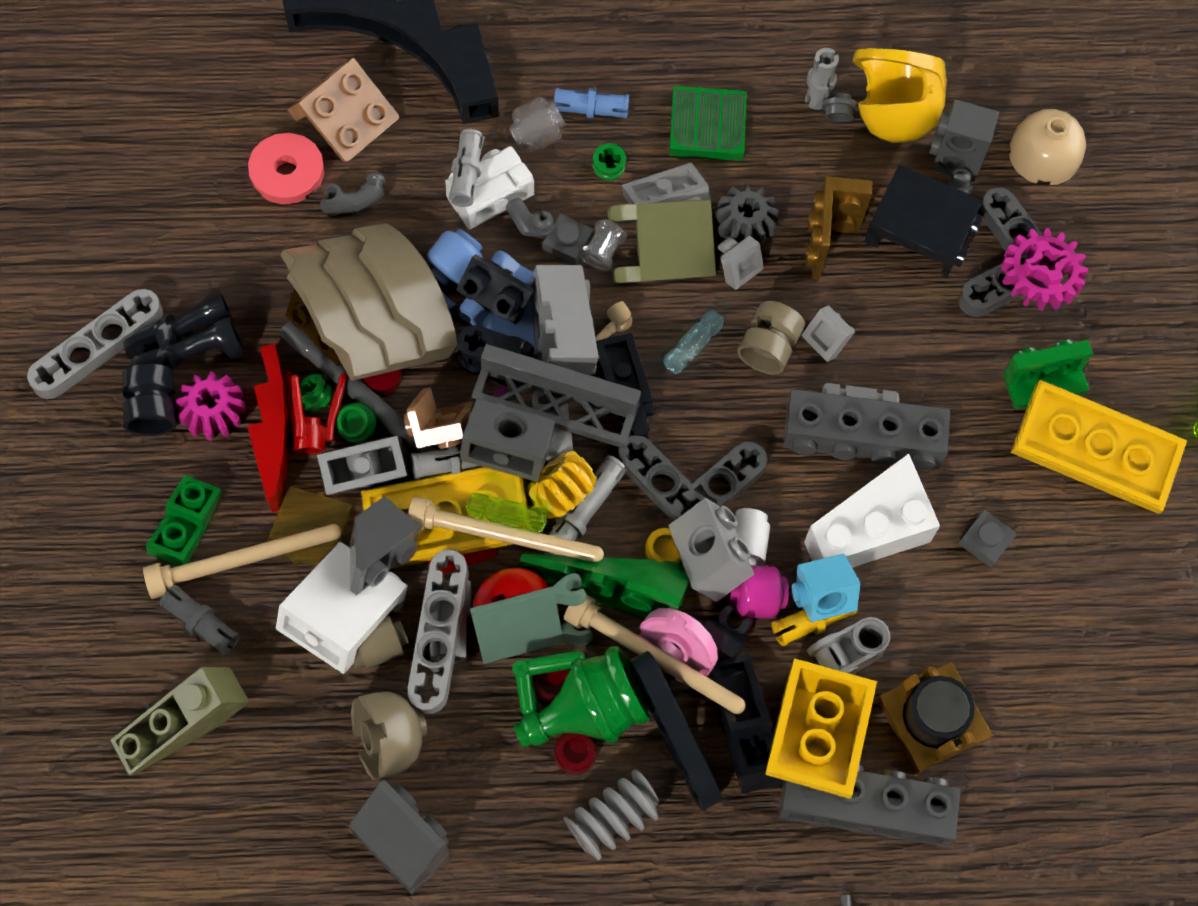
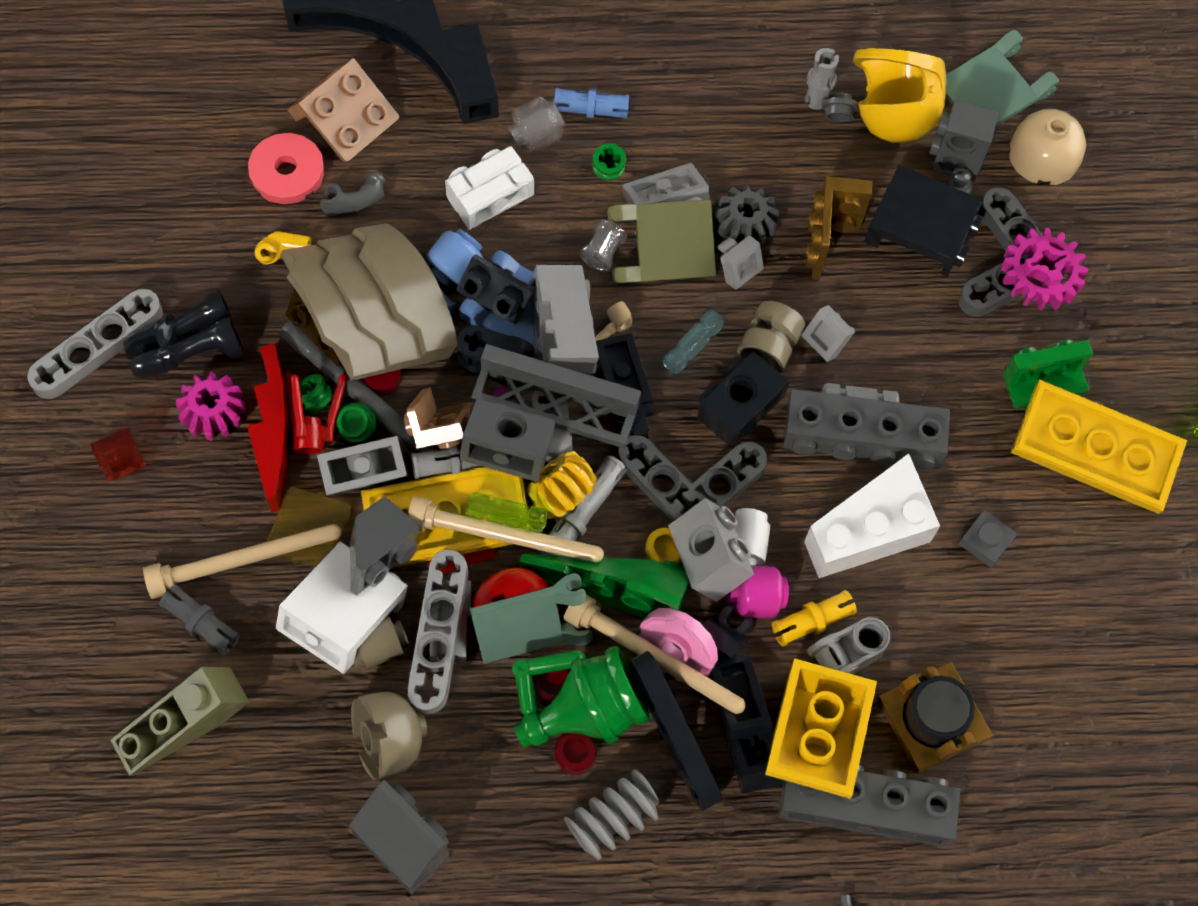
(118, 454): none -> clear red tile
(148, 401): black wheel -> none
(185, 521): green slope -> none
(271, 247): none -> yellow arm
(466, 168): light grey pin -> none
(530, 224): dark grey arm -> none
(567, 239): dark grey plate -> none
(708, 123): green tile -> none
(732, 418): none -> black brick
(826, 587): medium azure brick -> none
(995, 84): none -> sand green flag

